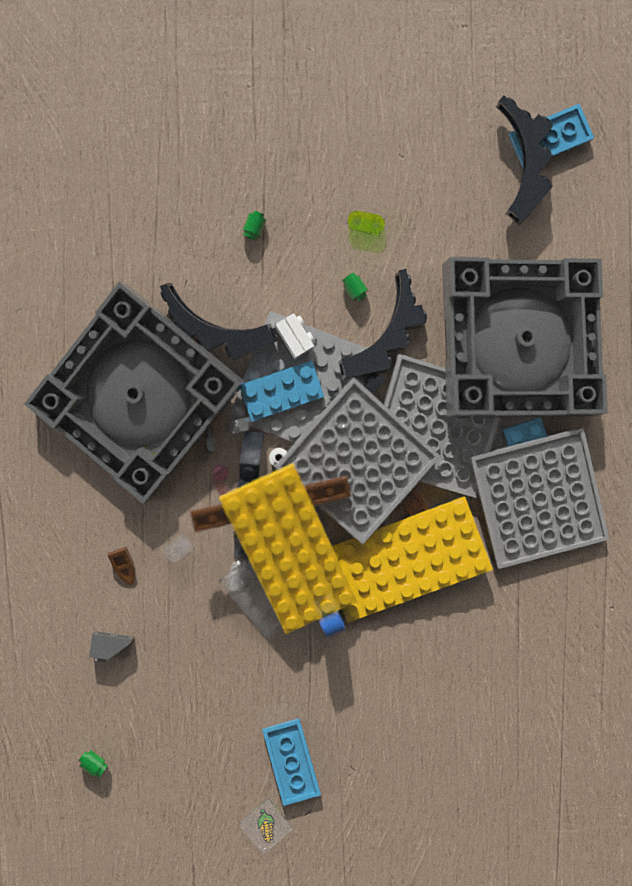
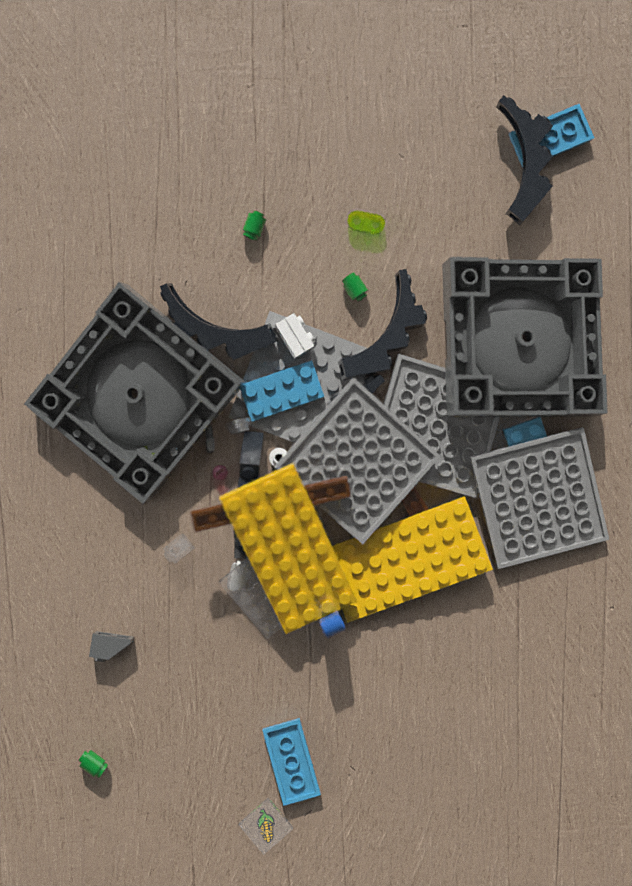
(123, 564): reddish brown plate -> none

